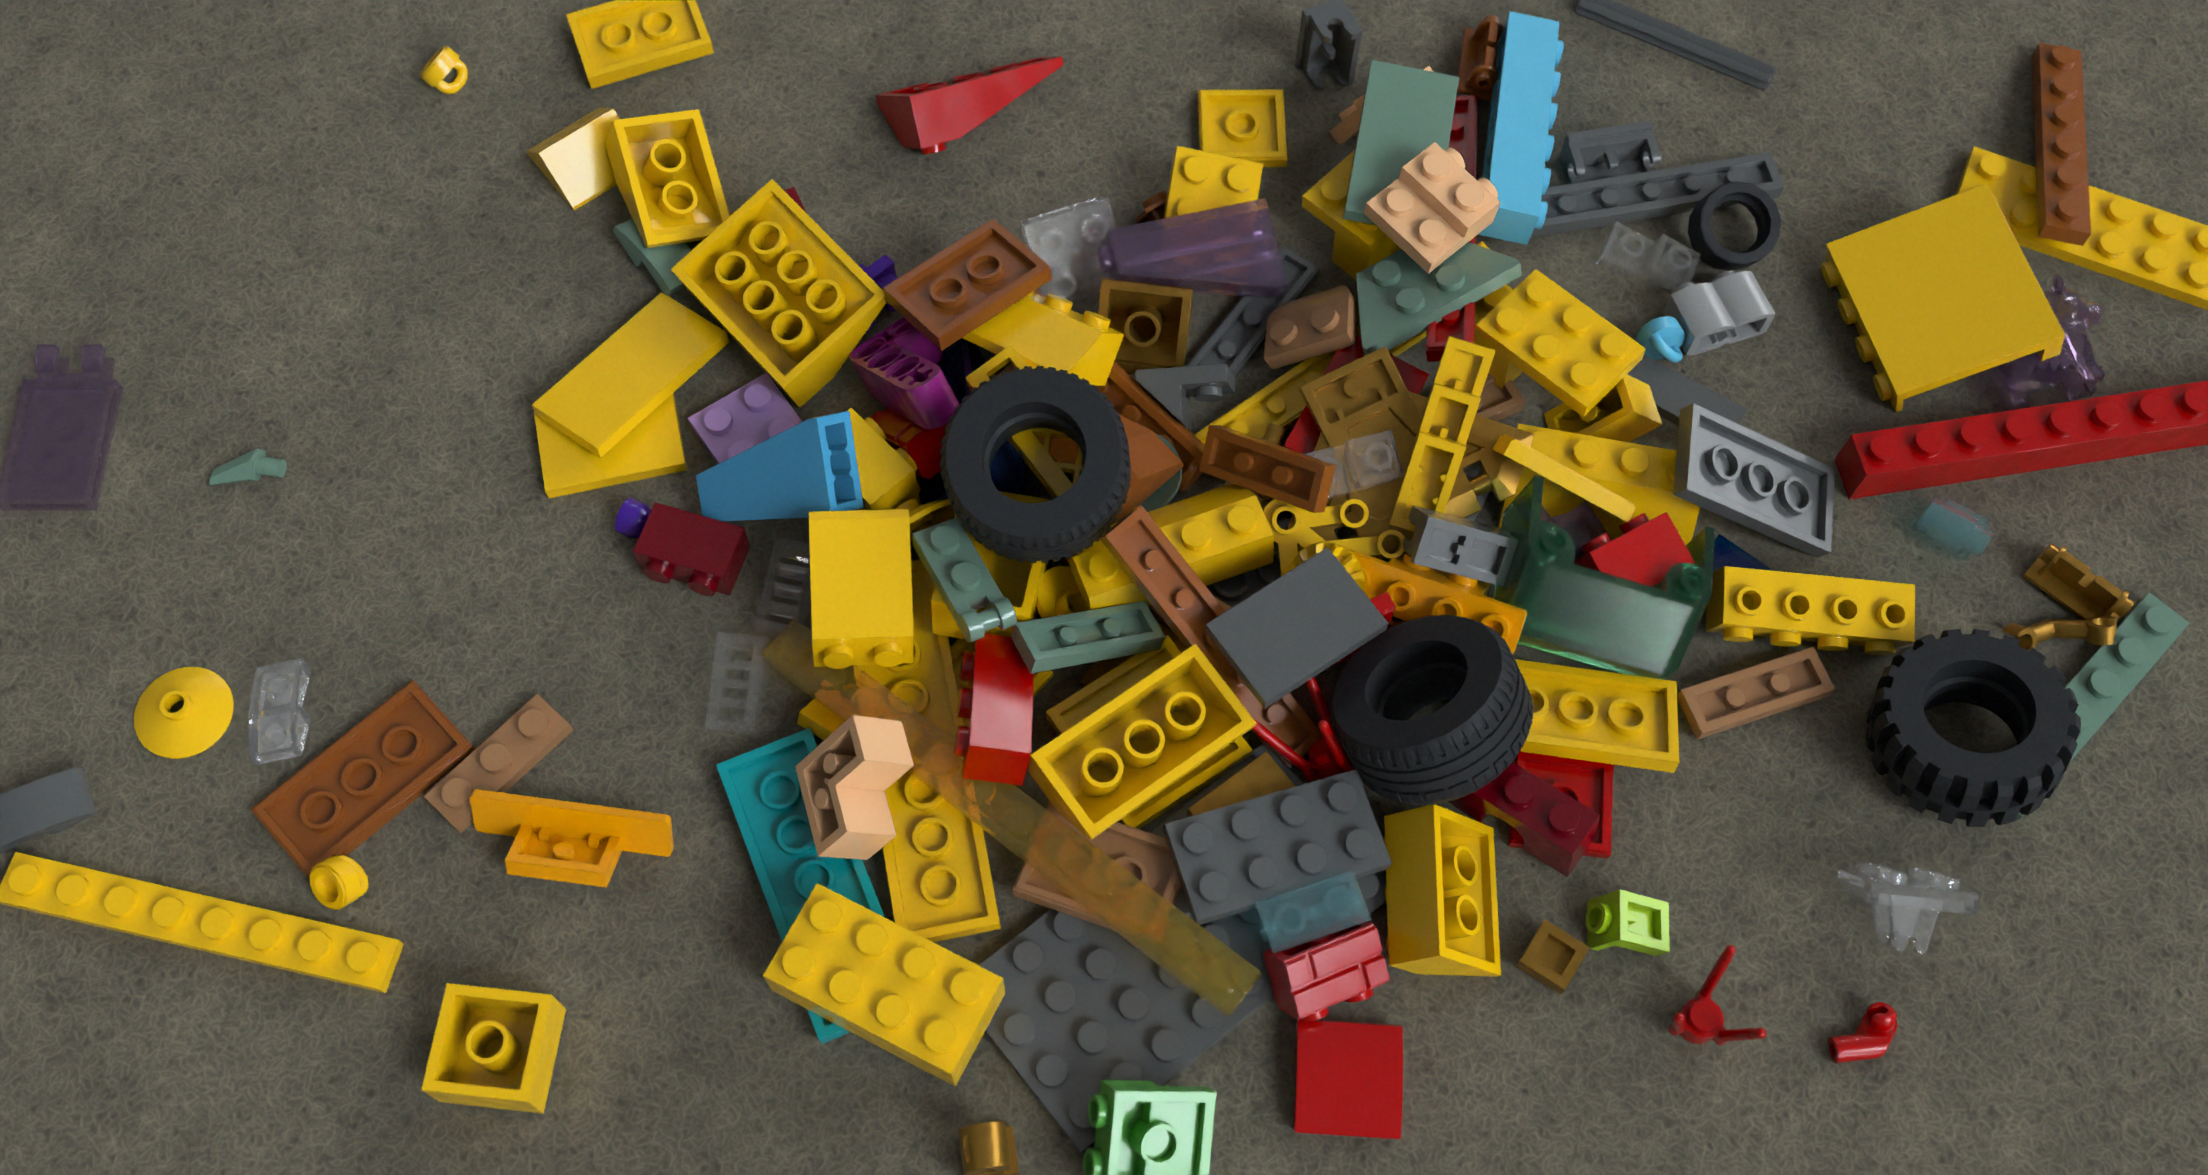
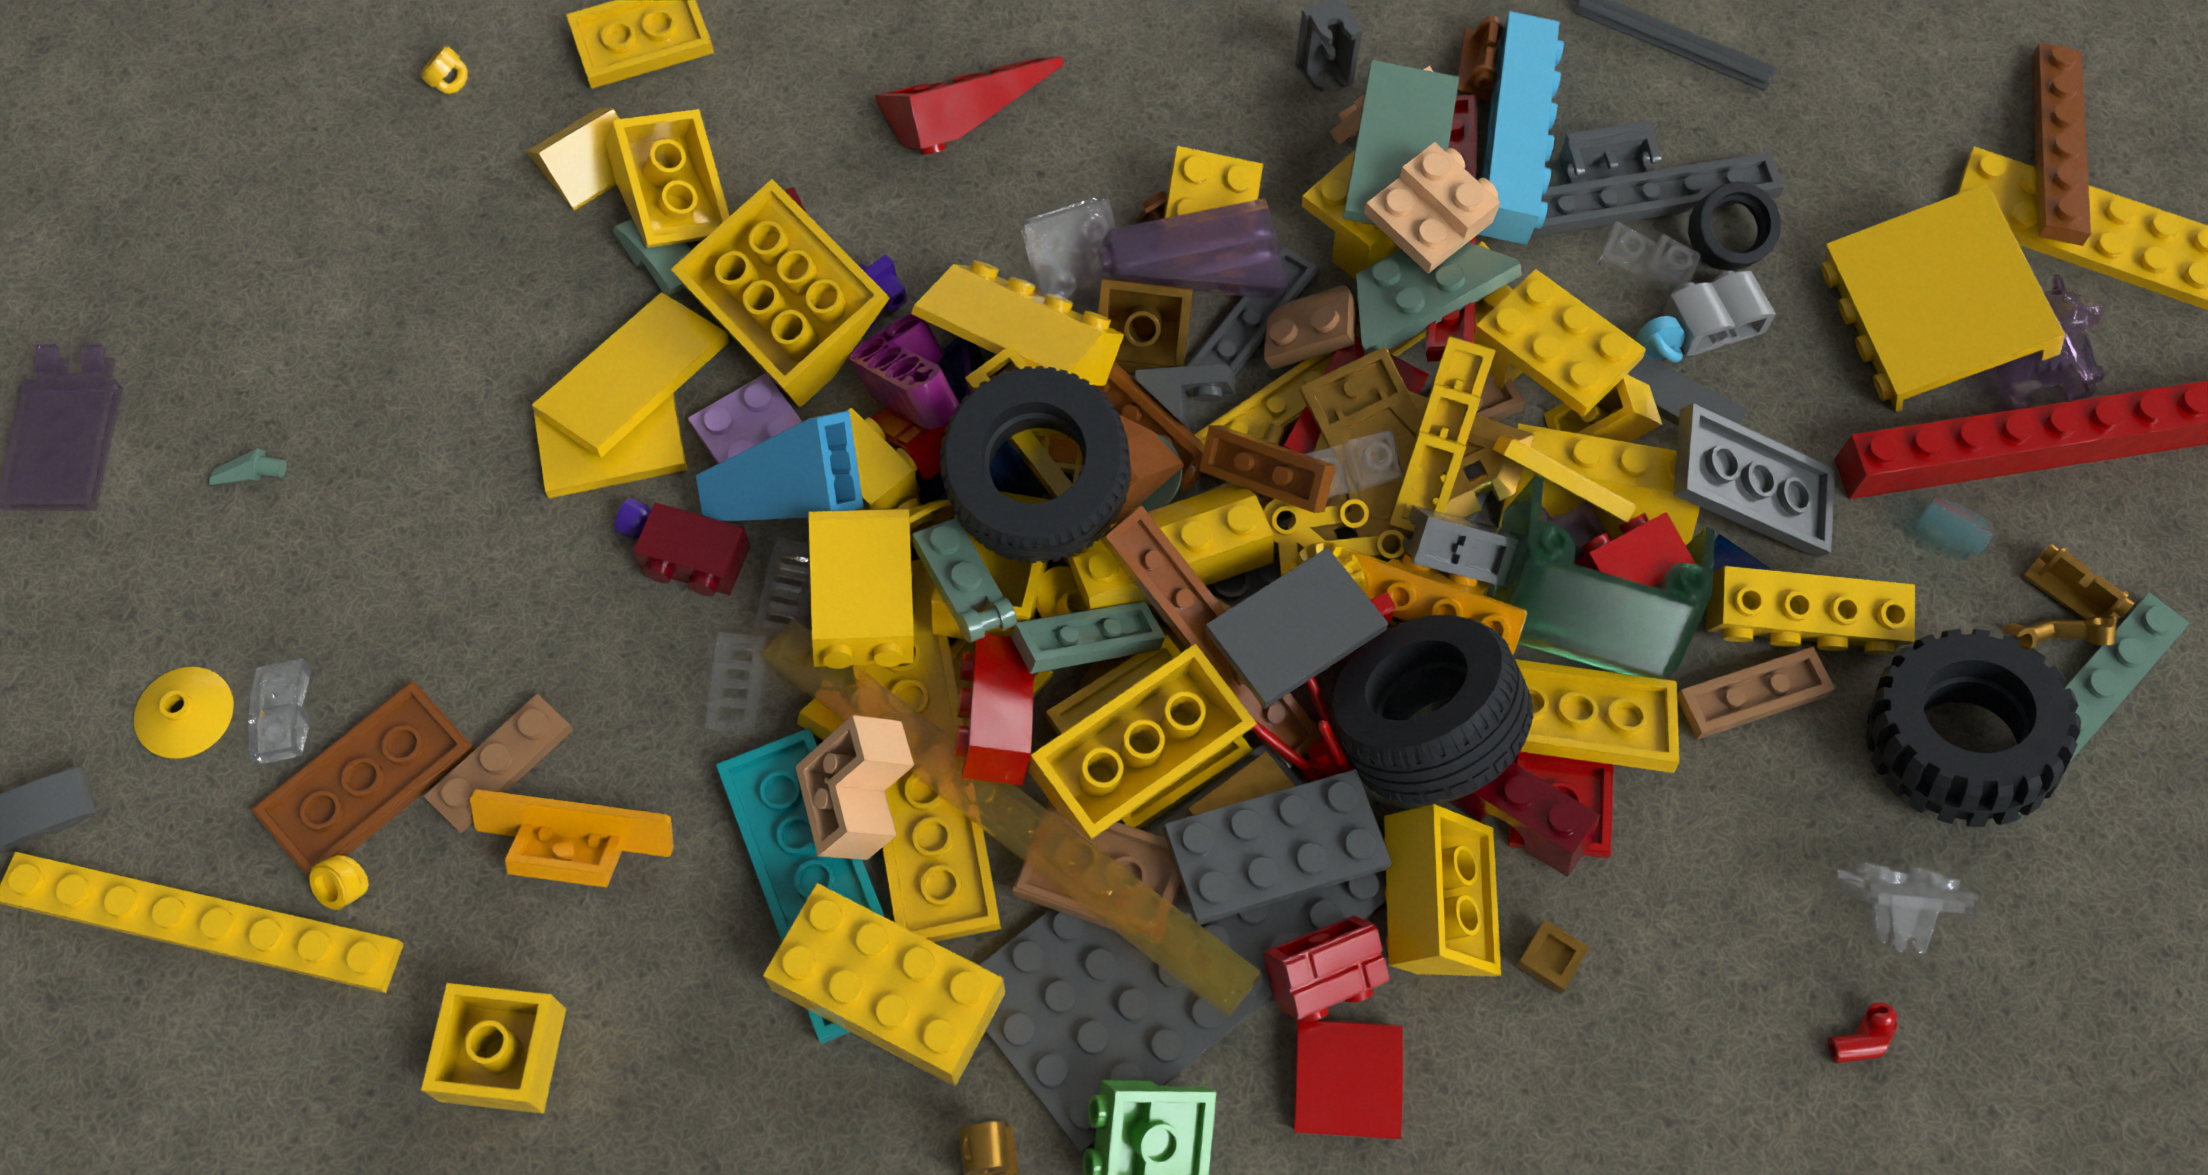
(967, 284): dark orange plate -> none
(1243, 125): yellow tile -> none
(1312, 912): clear light blue hinge -> none
(1628, 922): lime bracket -> none
(1703, 1019): red plant -> none

